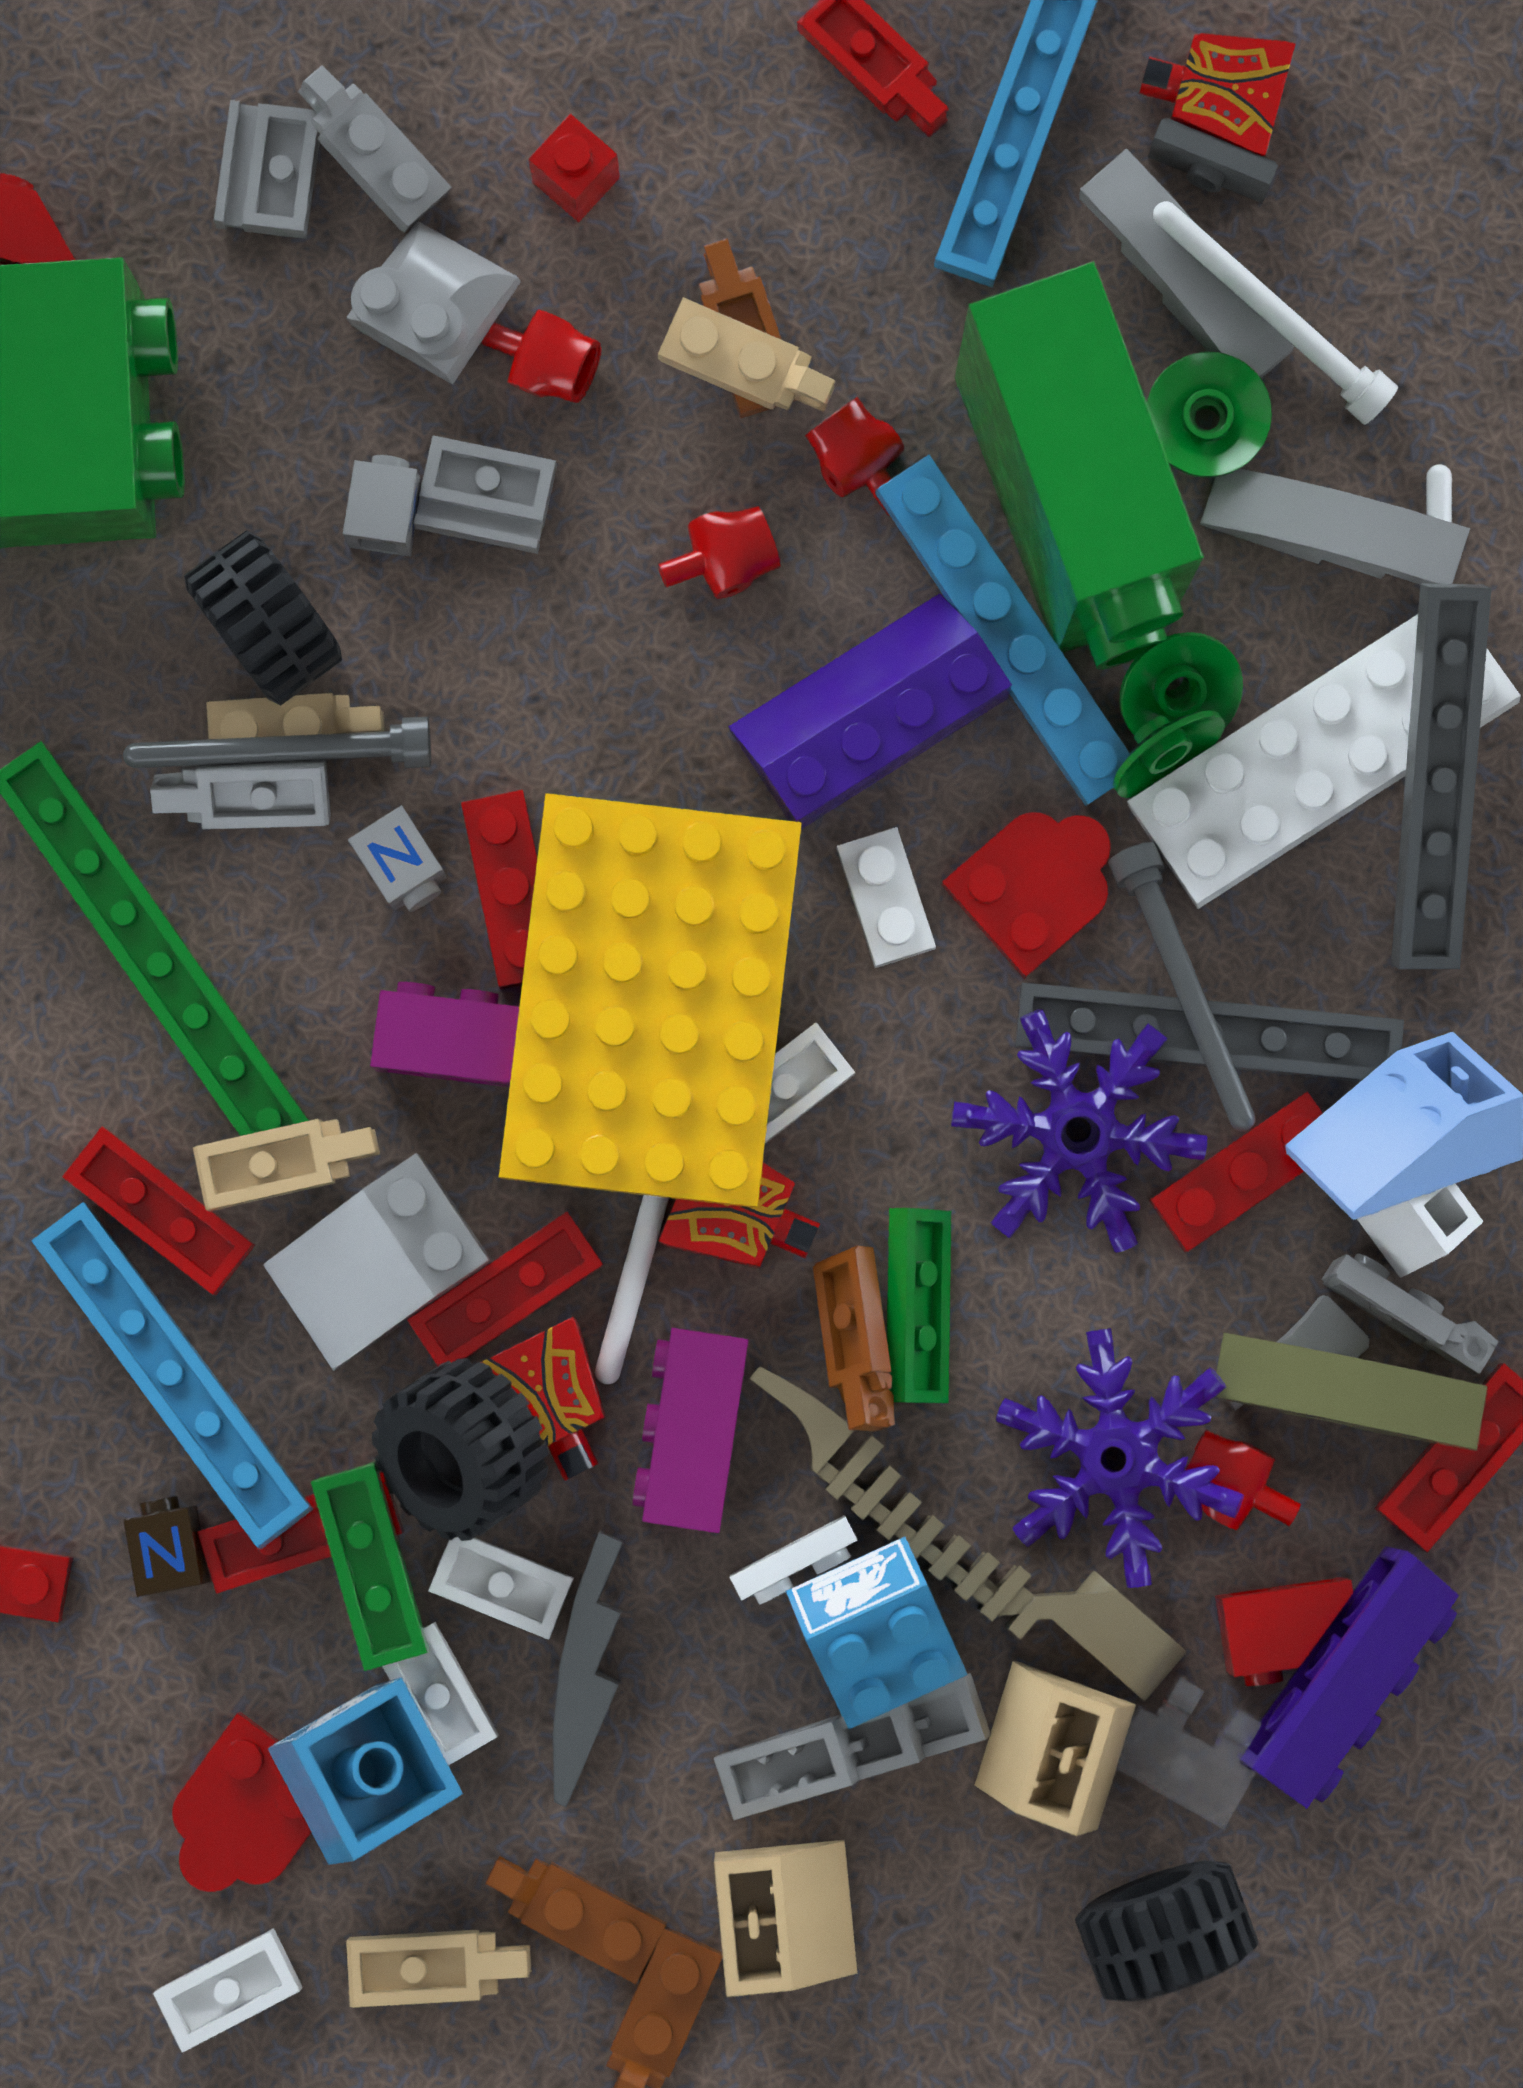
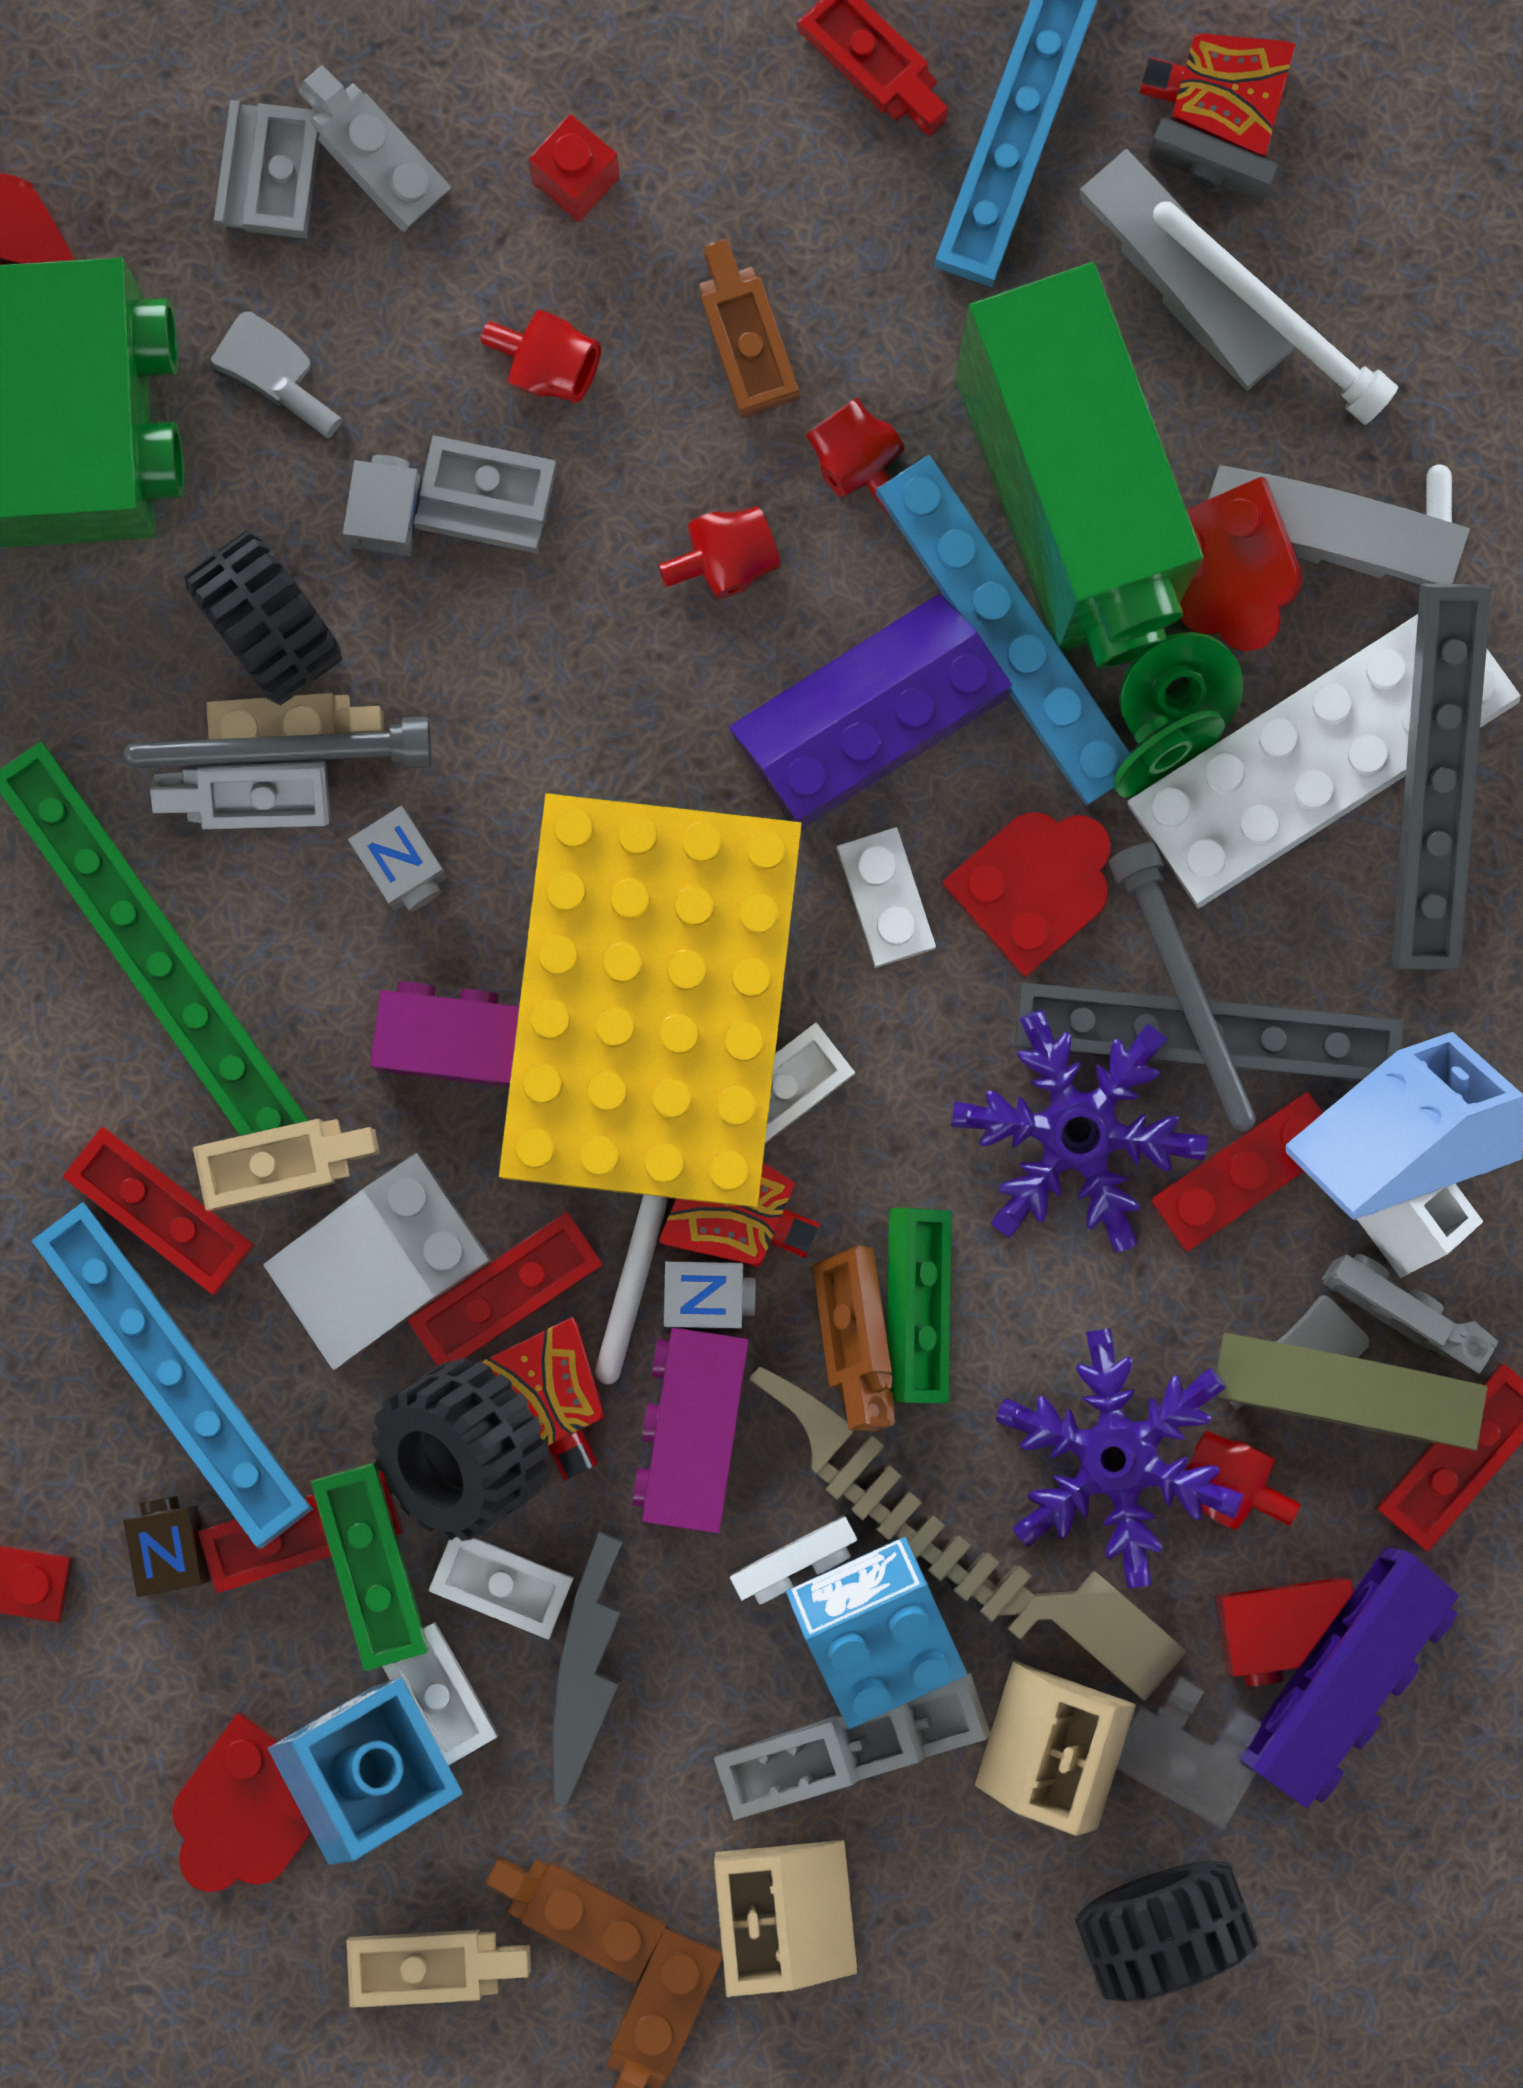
(227, 1990): white plate -> none
(274, 367): none -> light grey piece
(431, 301): light grey slope -> none
(505, 876): red plate -> none
(707, 1295): none -> light grey brick
(742, 359): tan hinge -> none
(1217, 384): green dish -> none
(1245, 568): none -> red plate

